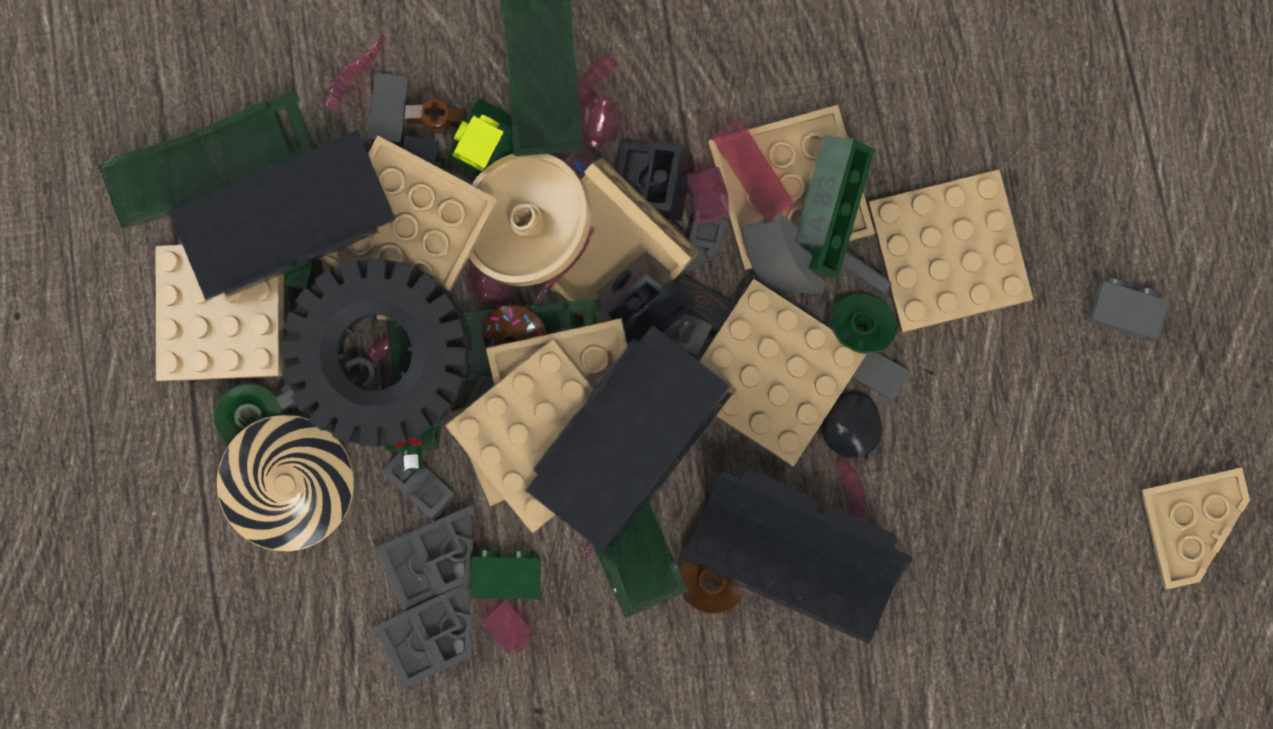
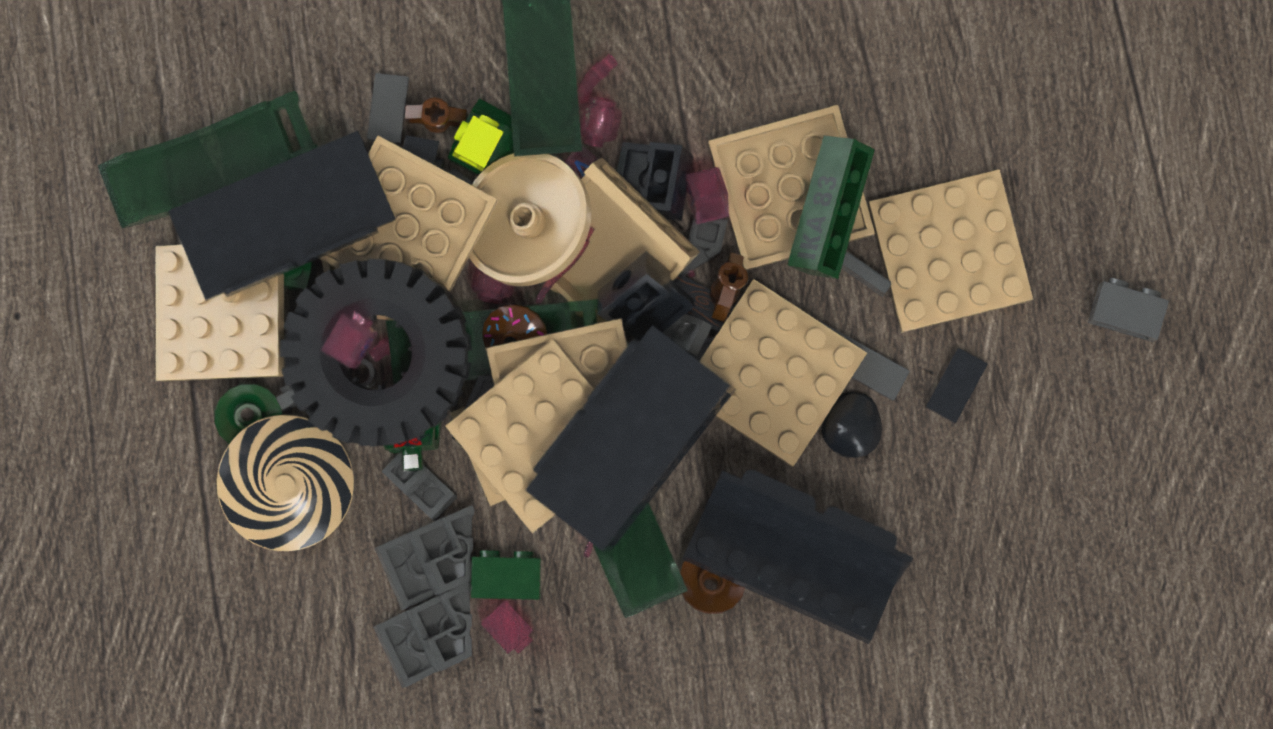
(343, 79): clear pink animal -> none
(350, 339): none -> clear pink brick
(726, 289): none -> reddish brown piece
(752, 170): clear pink tile -> none
(779, 259): dark grey slope -> none
(854, 486): clear pink animal -> none
(868, 313): dark green dish -> none
(956, 385): none -> black tile
(1192, 522): tan plate -> none

